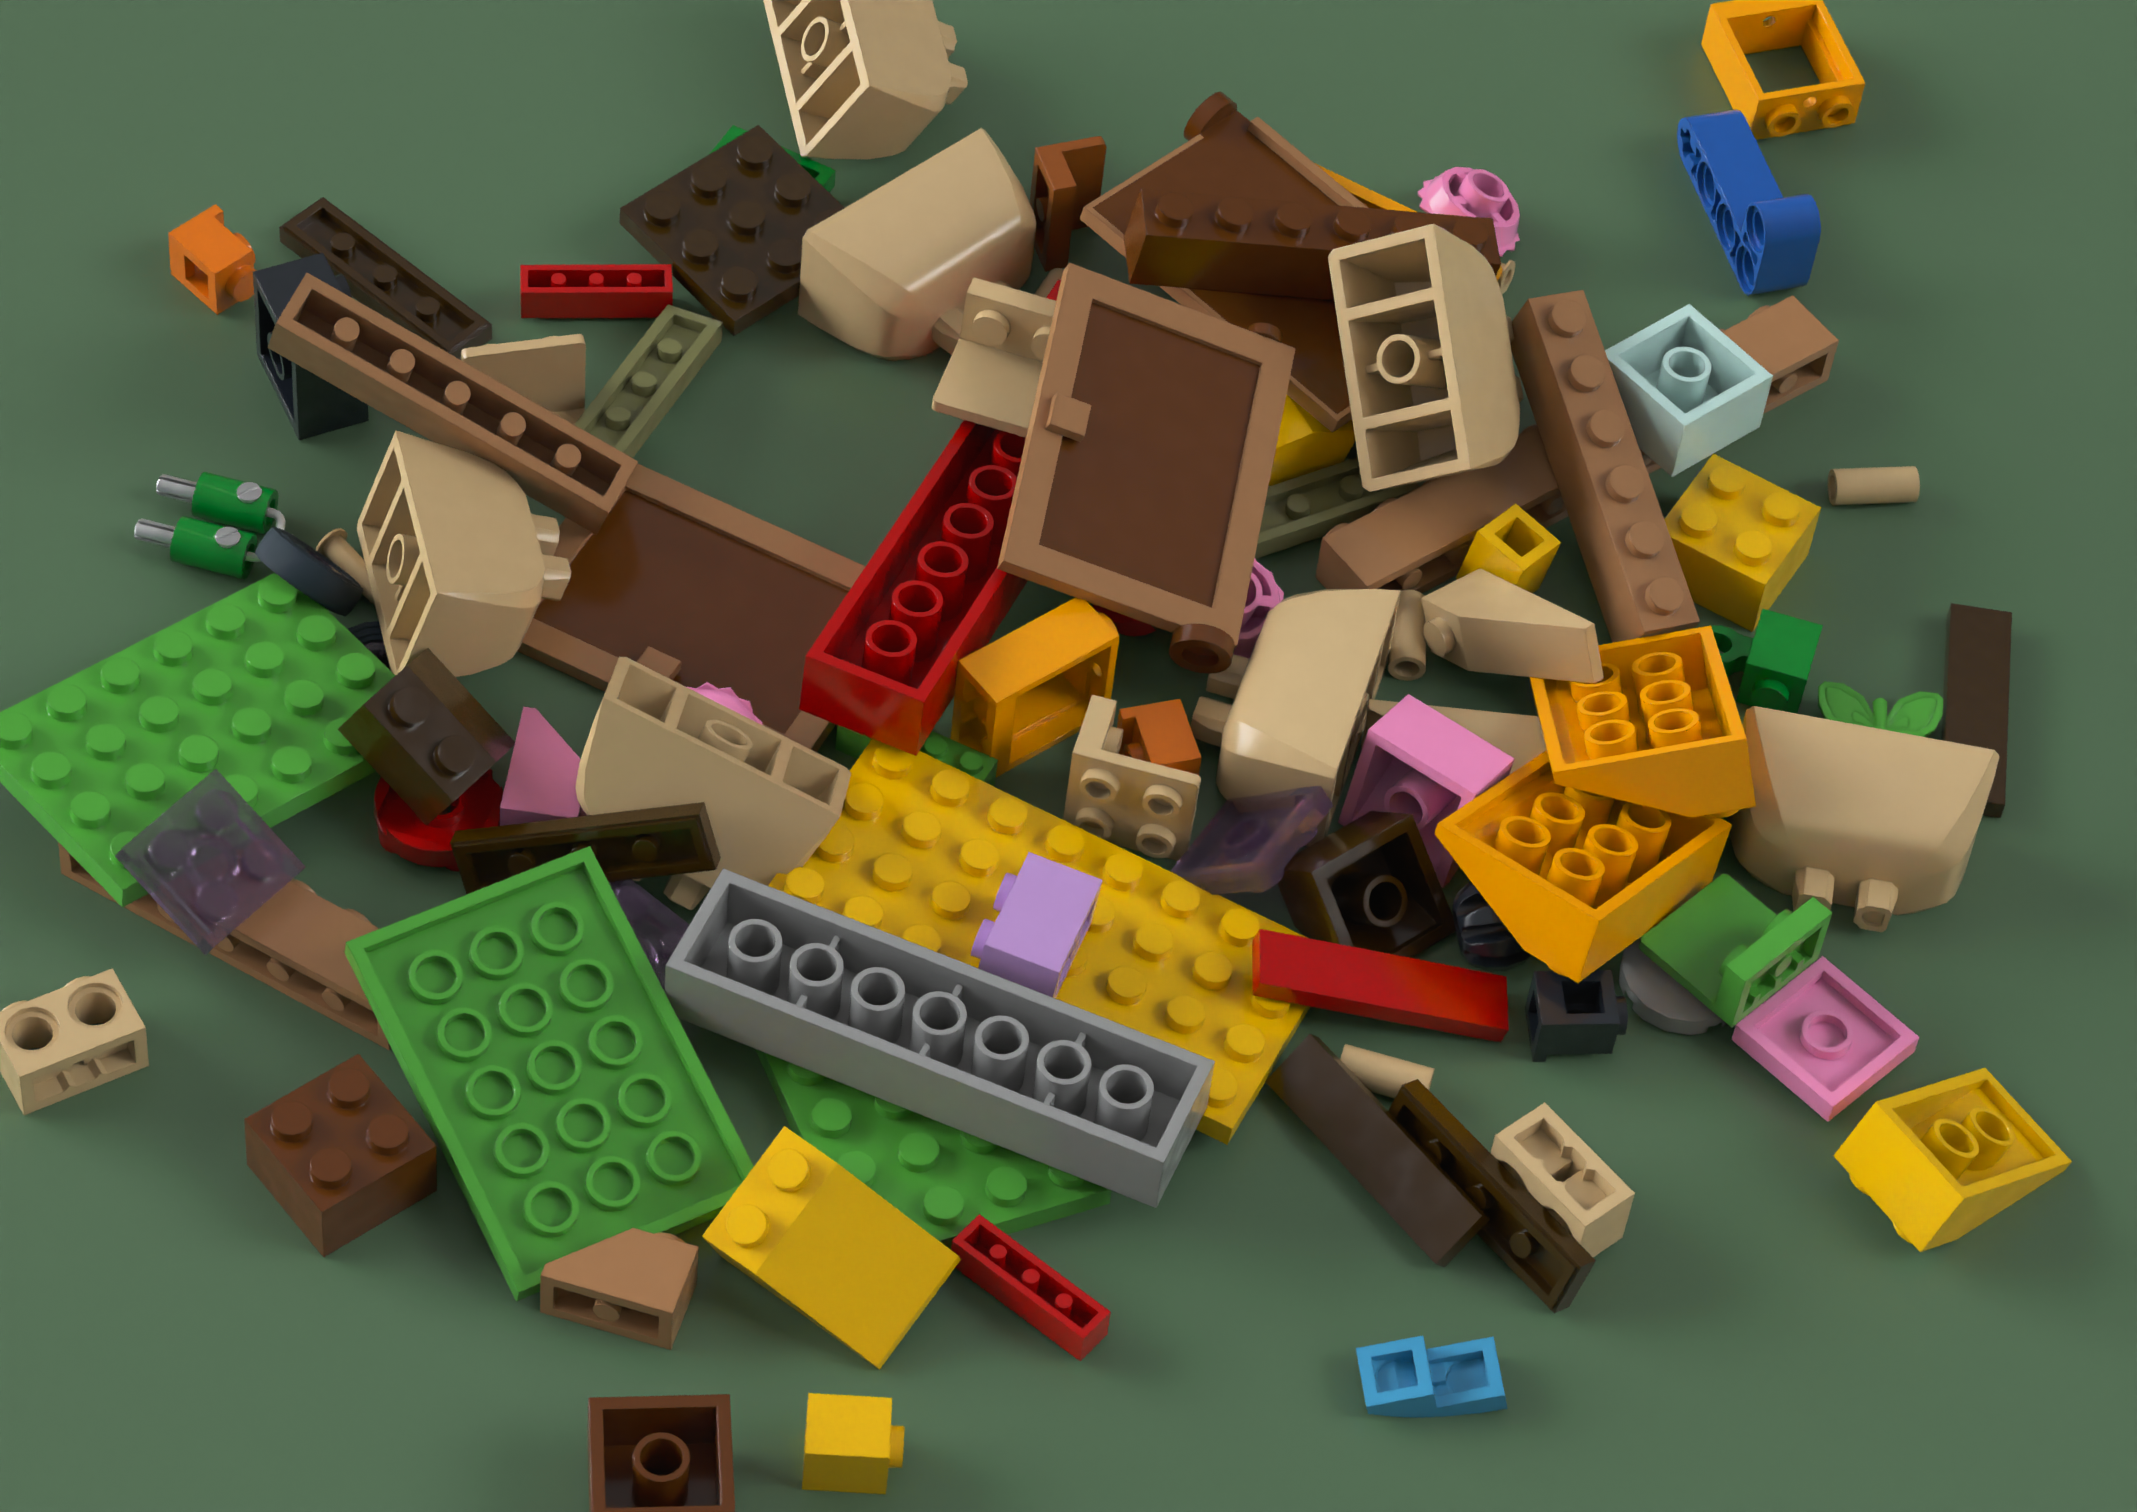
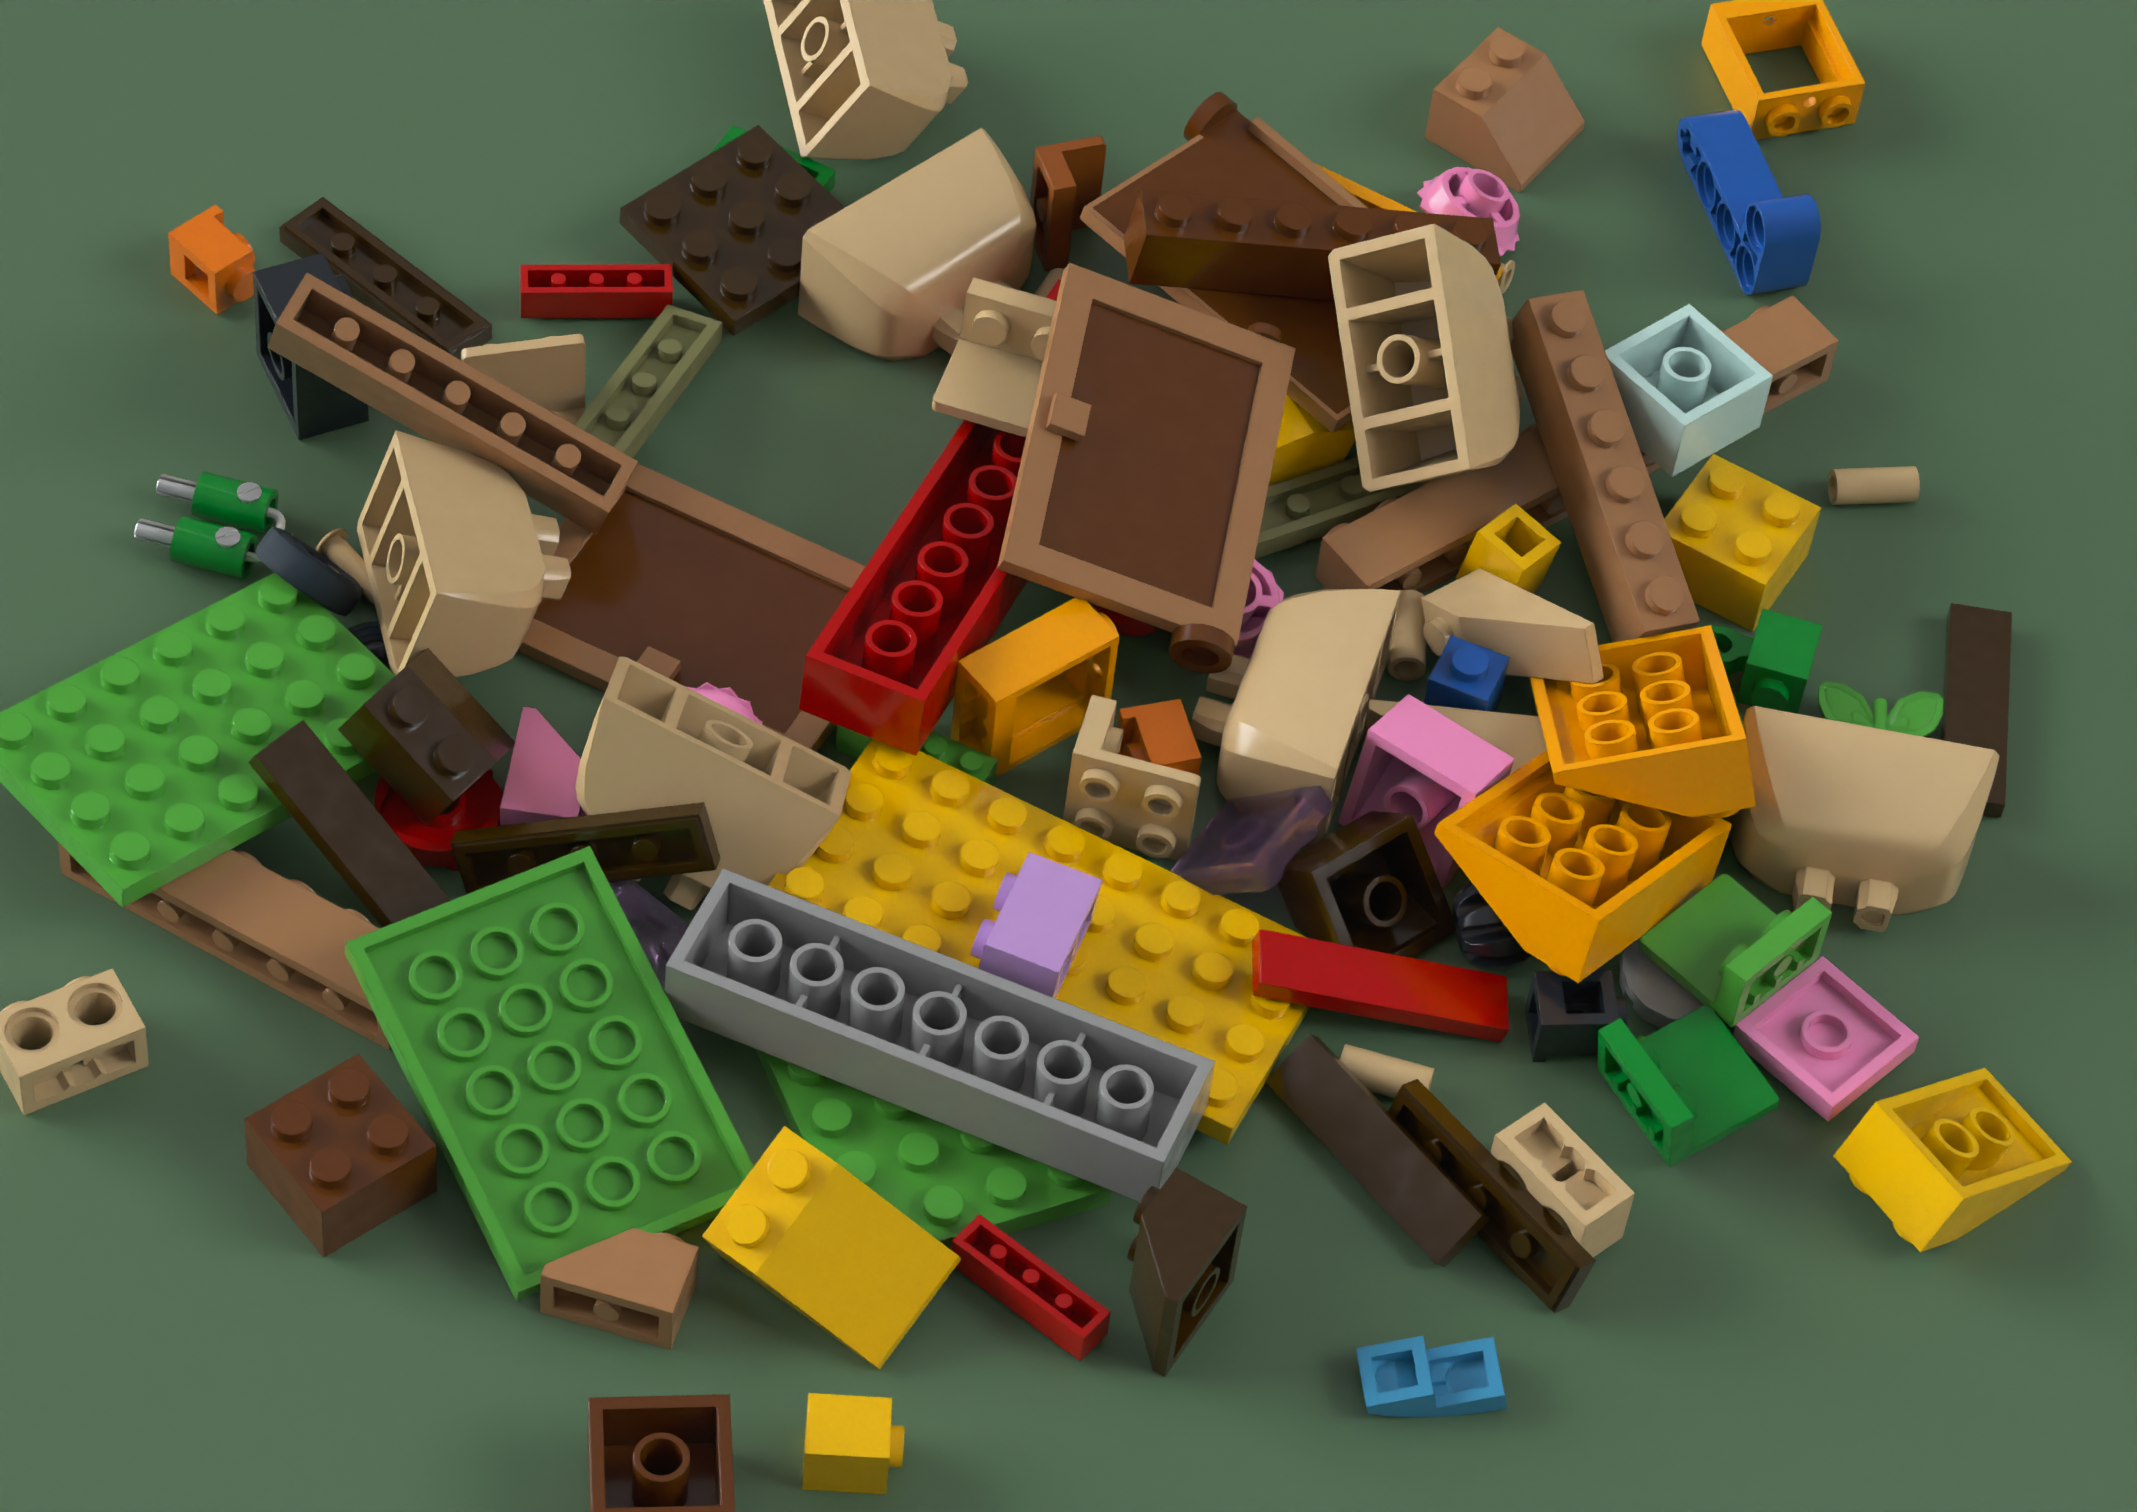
(210, 861): plate -> none
(346, 827): none -> dark brown tile
(1181, 1262): none -> dark brown slope
(1467, 677): none -> blue brick
(1504, 111): none -> medium nougat slope
(1684, 1082): none -> green bracket

